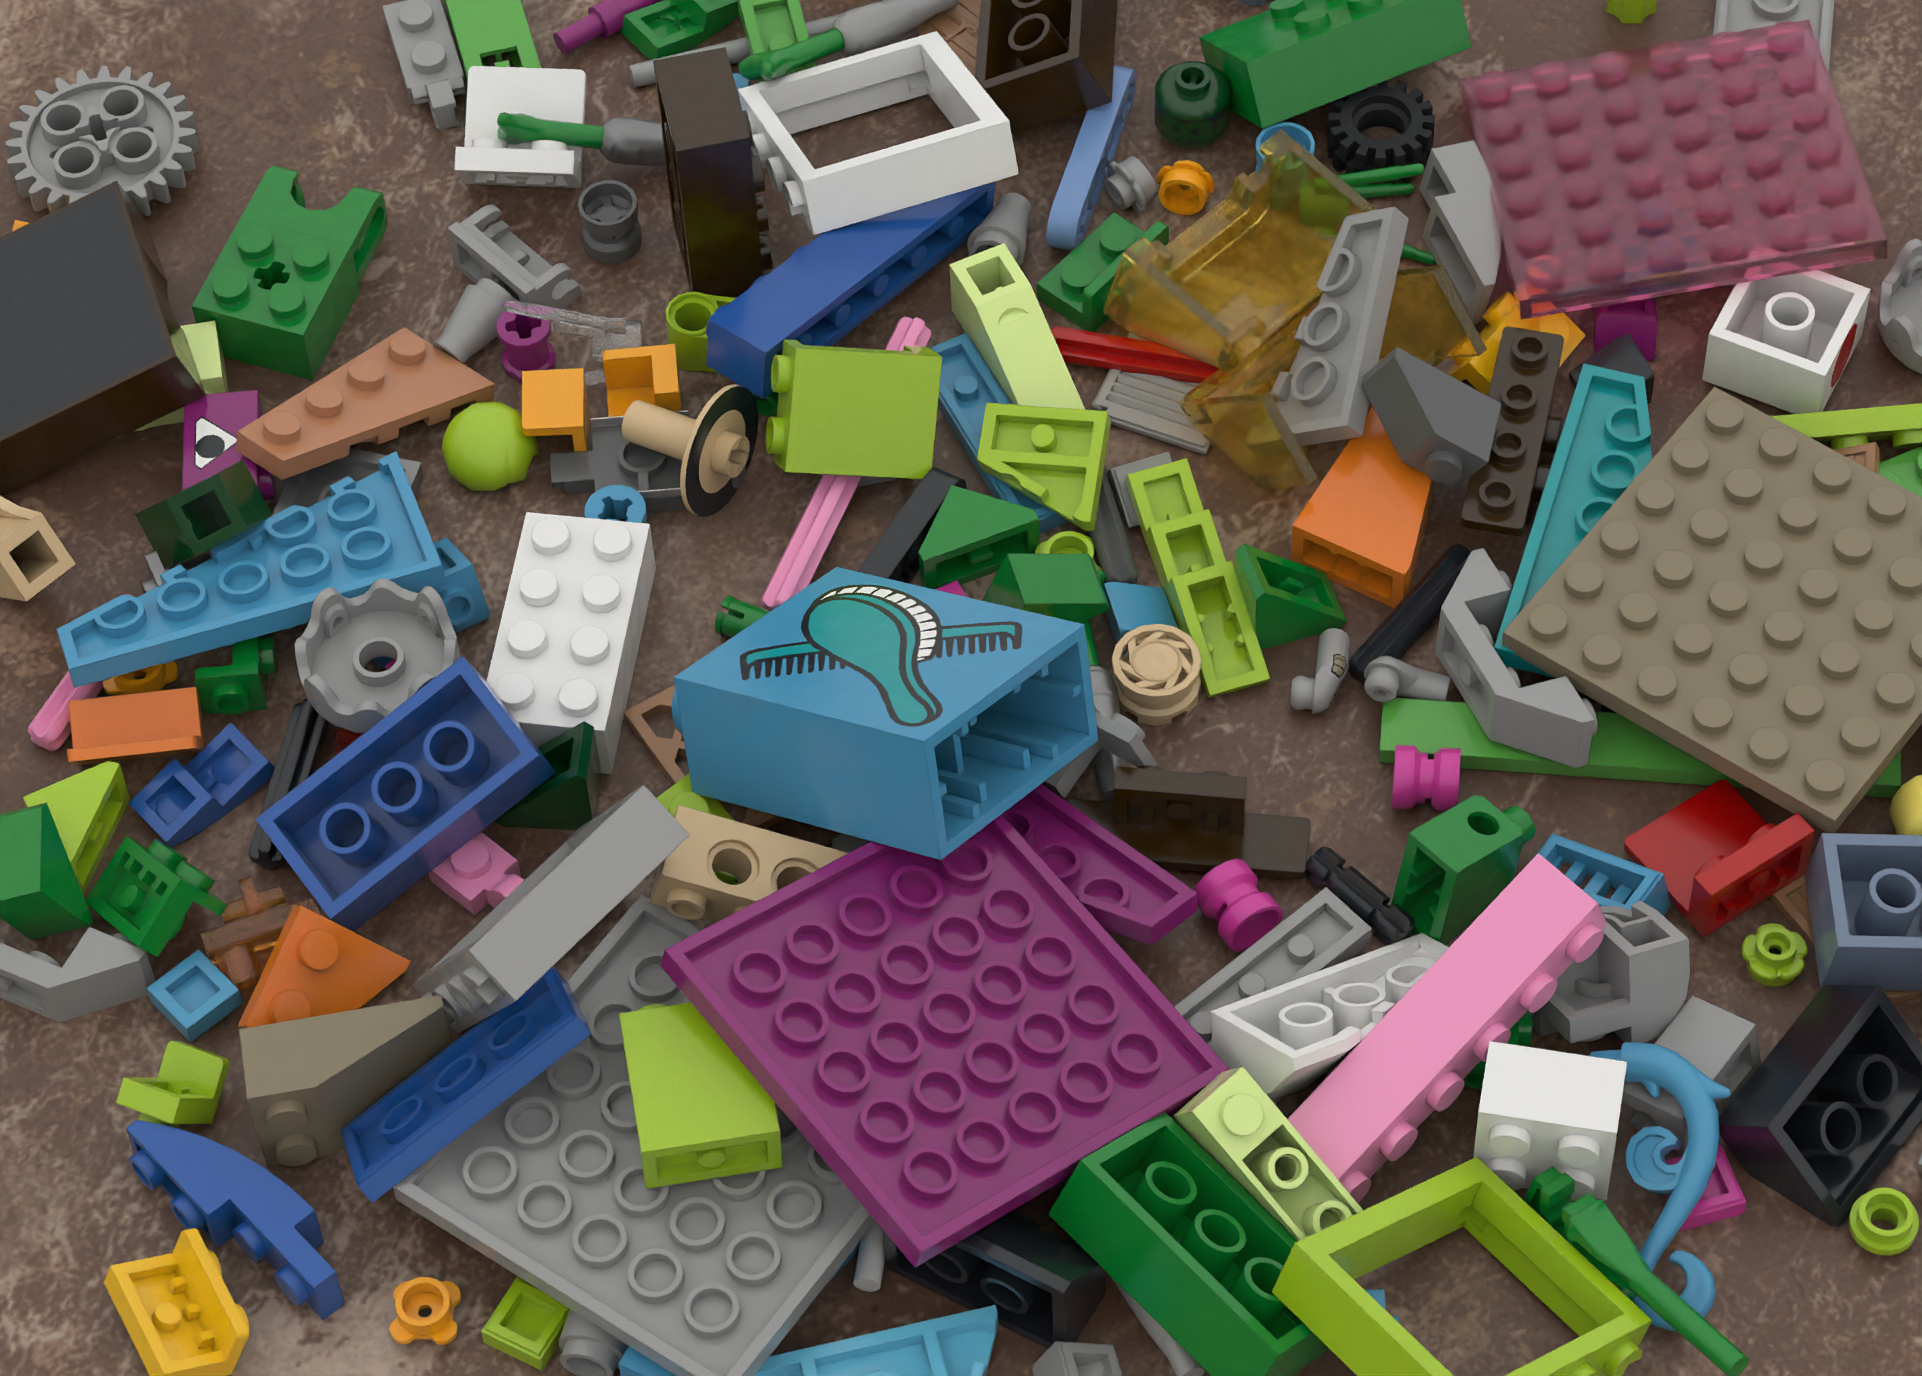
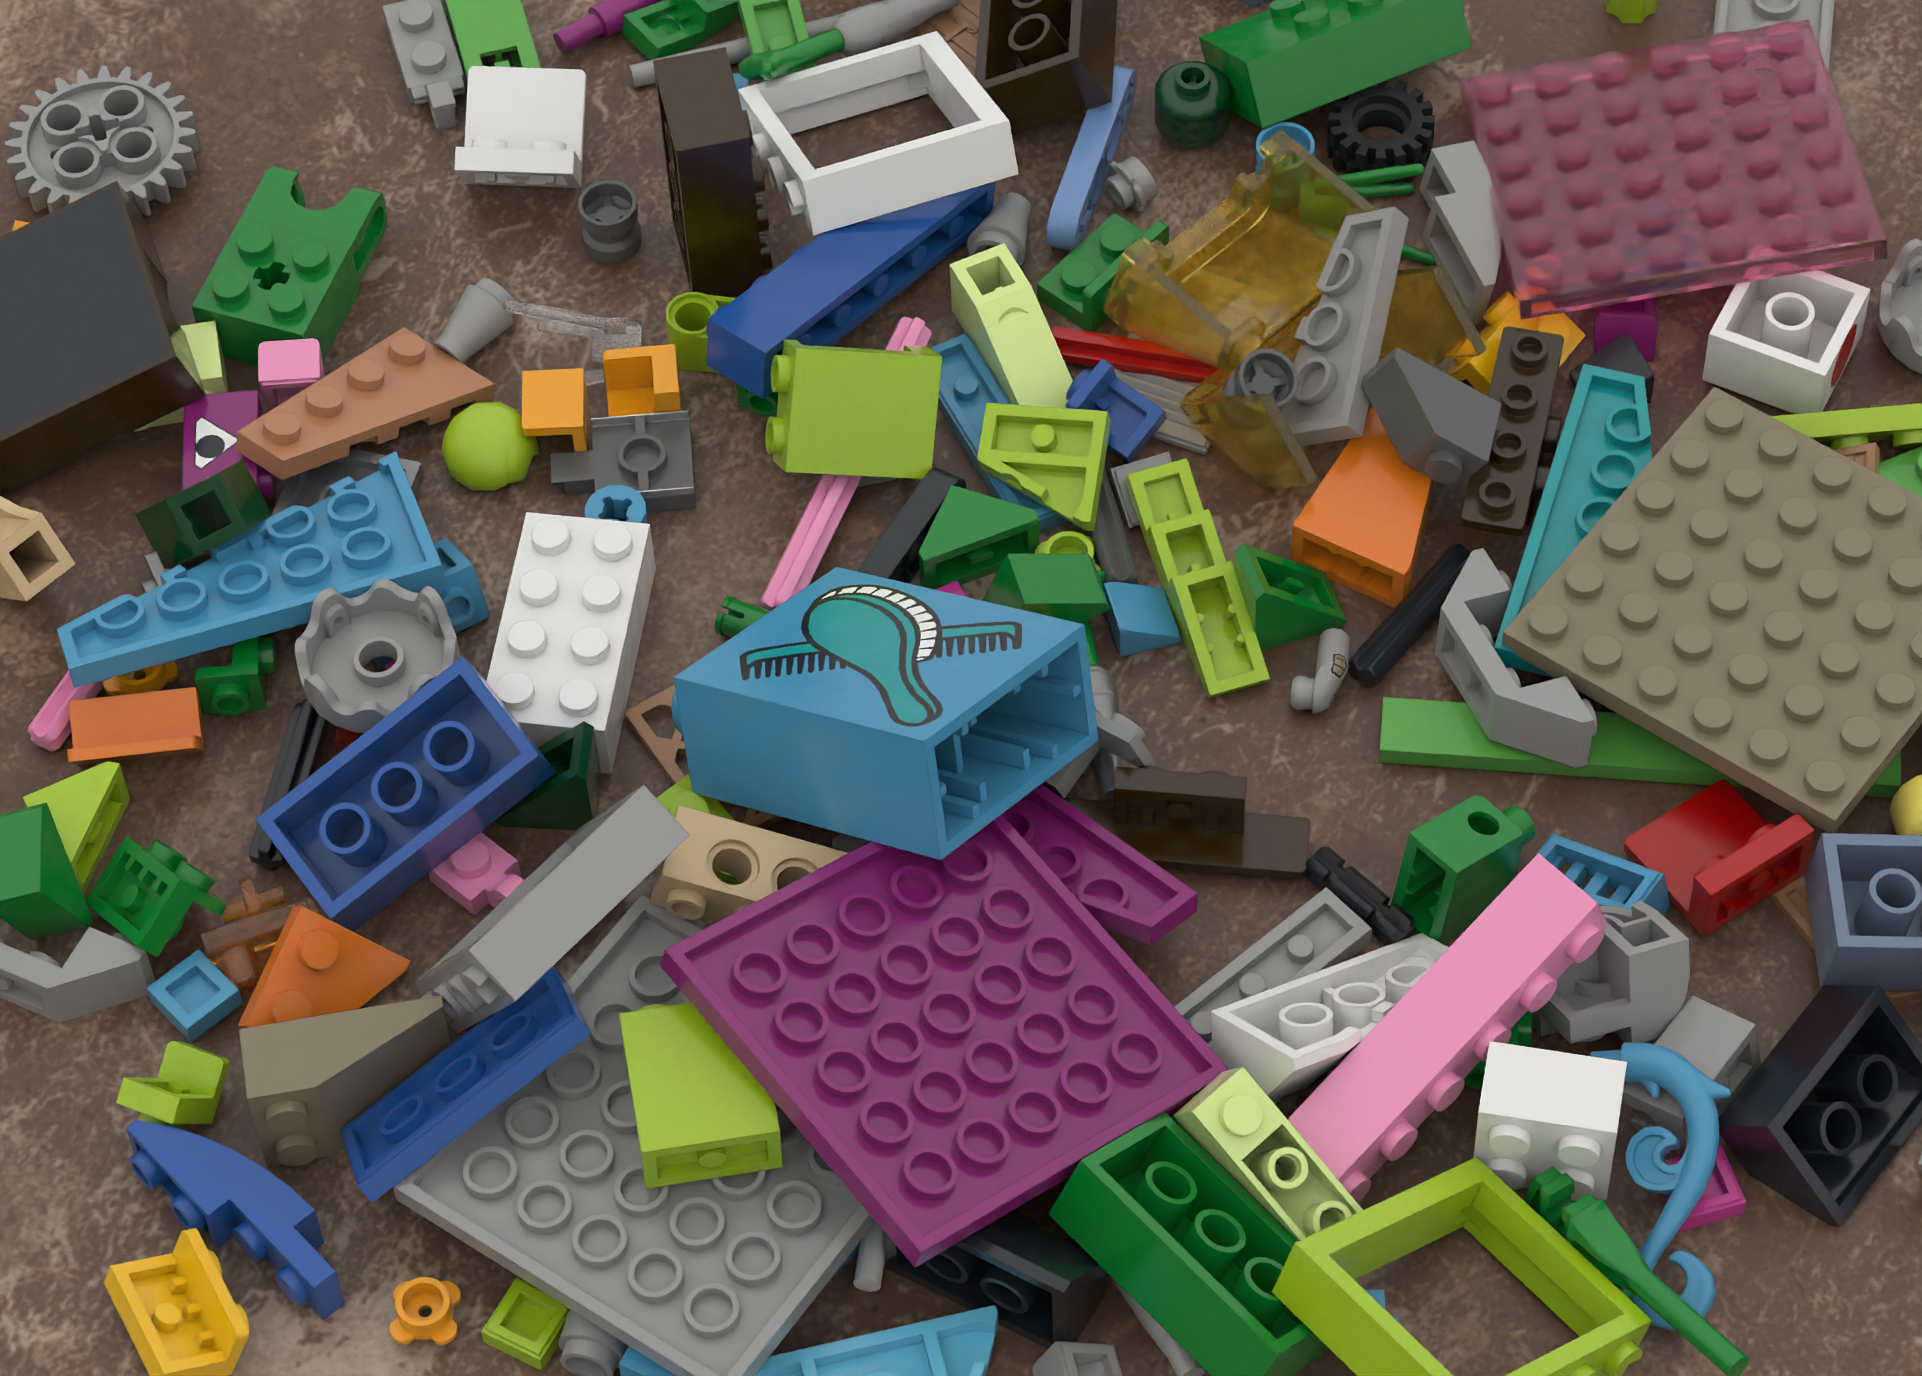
(211, 785): blue slope -> none
(288, 368): none -> bright pink slope
(509, 261): light grey hinge -> none
(525, 344): magenta bush -> none
(618, 139): piece -> none
(712, 447): tan piece -> none
(1131, 414): none -> blue bracket
(1156, 673): tan wheel -> none
(1184, 187): light orange plate -> none
(1233, 899): dark pink wheel -> none
(1264, 373): none -> dark grey wheel
(1393, 677): light grey arm -> none
(1421, 778): dark pink wheel -> none
(1771, 968): lime plate -> none
(1889, 1206): lime plate -> none

